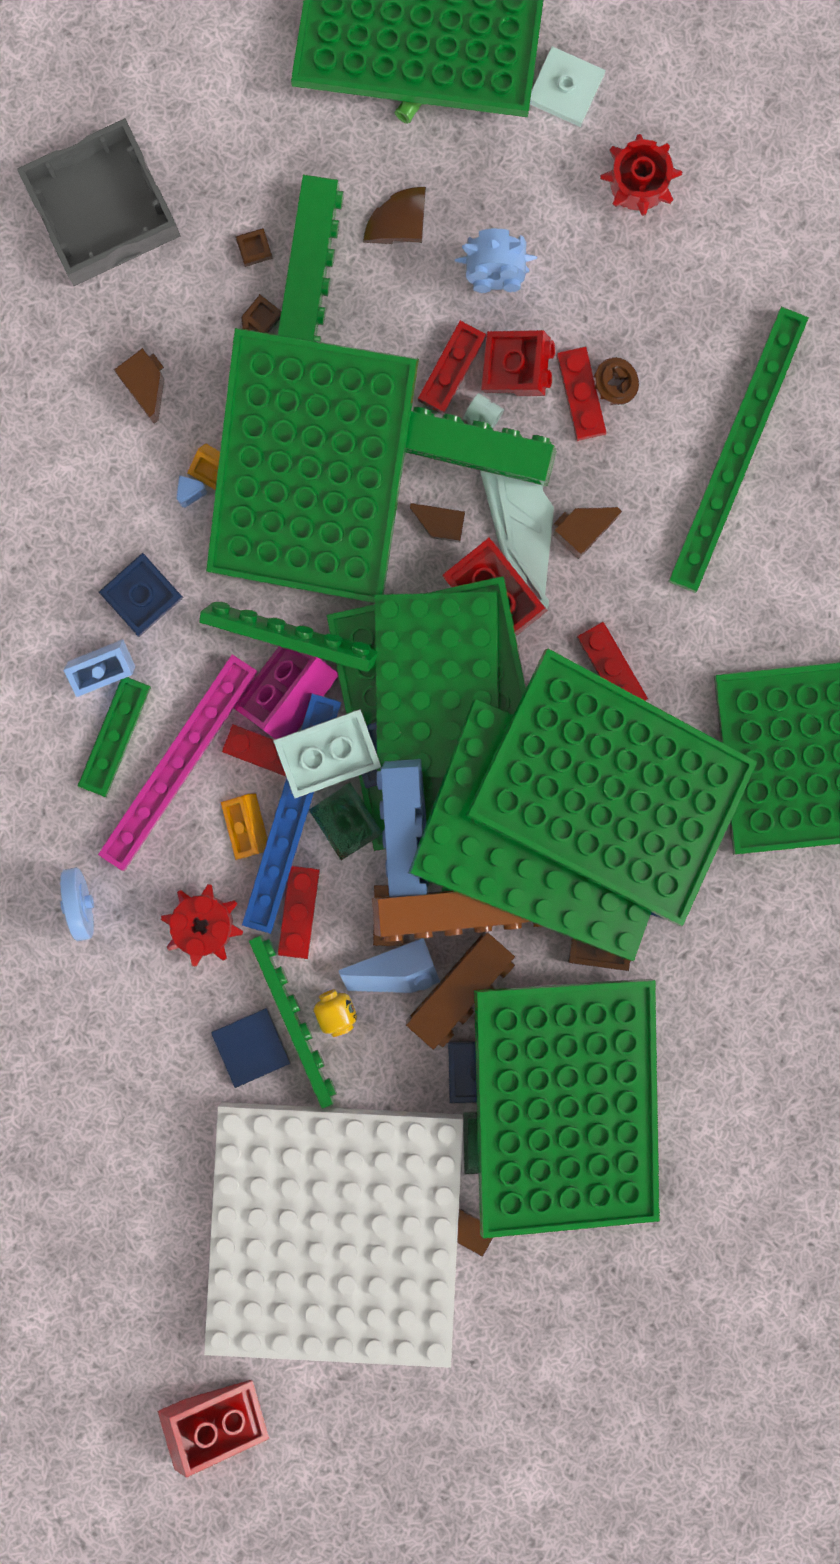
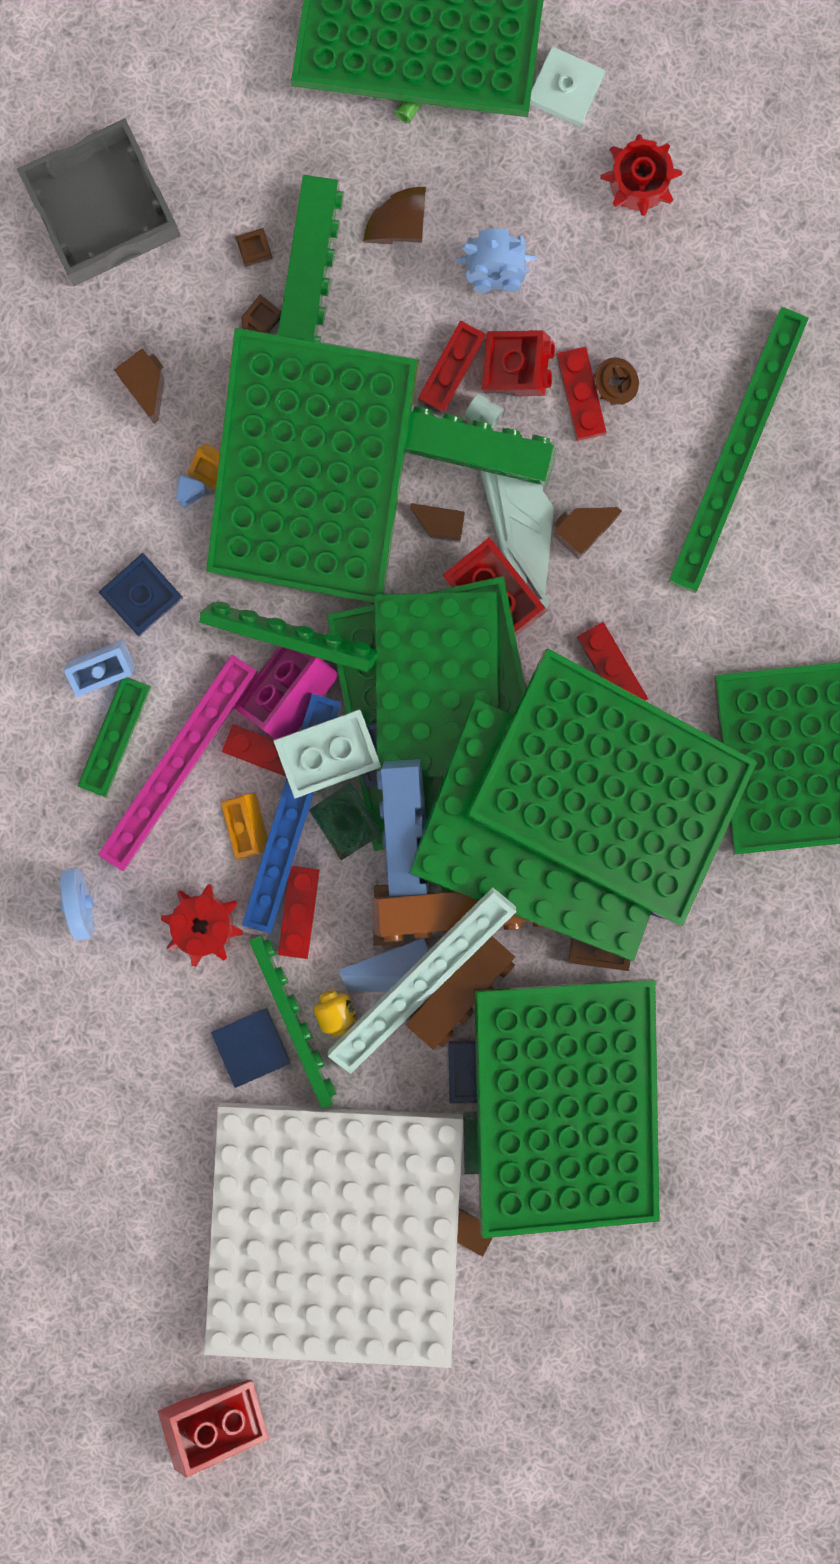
(422, 980): none -> light aqua plate

